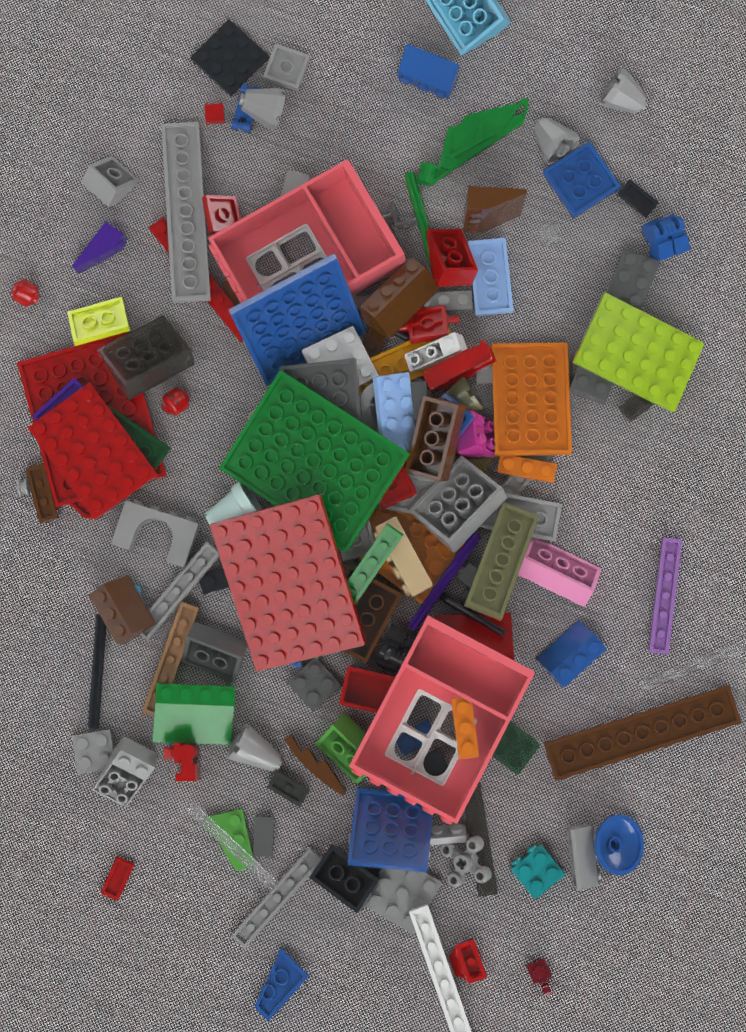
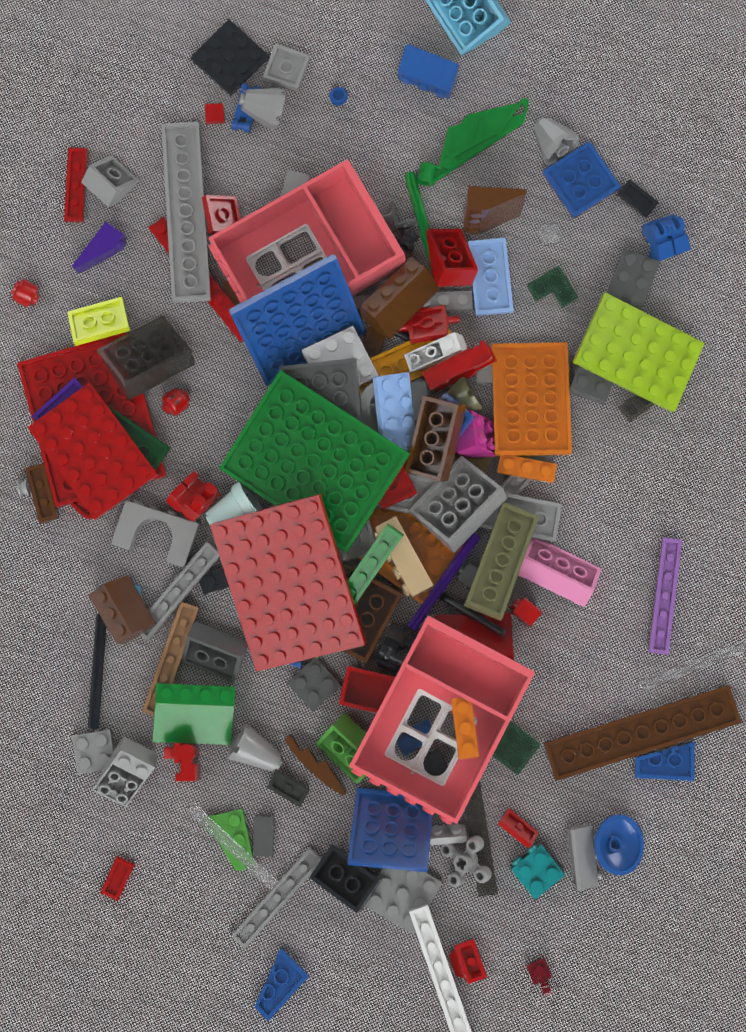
(75, 189): none -> red tile
(193, 497): none -> red hips
(338, 96): none -> blue plate
(407, 240): none -> black wheel
(518, 828): none -> red plate
(525, 611): none -> red brick
(555, 283): none -> clear green plate
(571, 654): blue slope -> none
(623, 93): light grey cone -> none
(669, 764): none -> blue wing

